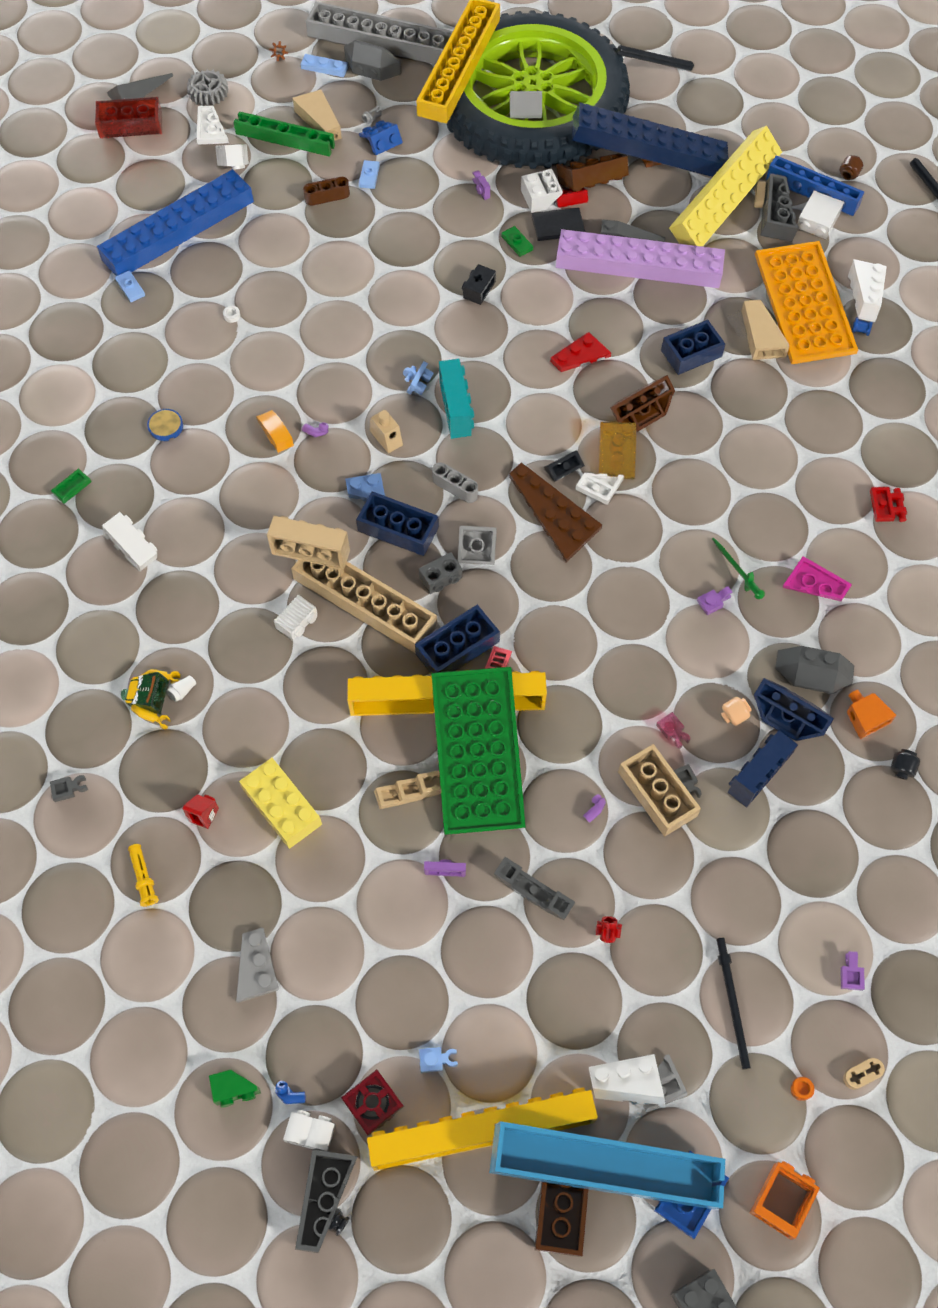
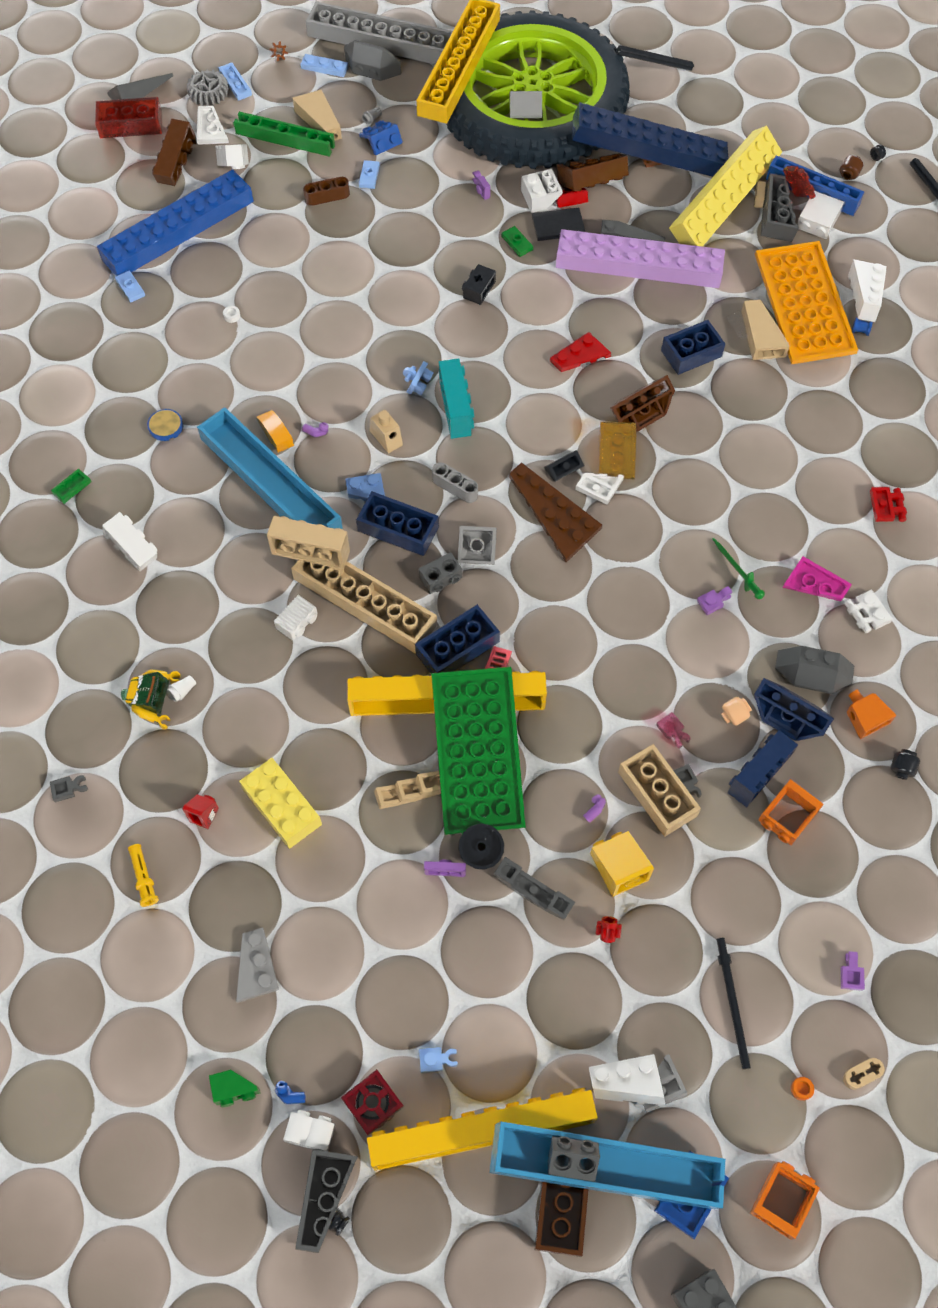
(174, 152): none -> reddish brown wedge
(235, 81): none -> light blue plate
(265, 471): none -> dark azure piece
(493, 846): none -> black wheel
(567, 1159): none -> dark grey brick
(621, 863): none -> yellow slope
(799, 182): none -> clear red plate
(802, 798): none -> orange window
(872, 609): none -> white plate
(878, 152): none -> black bush

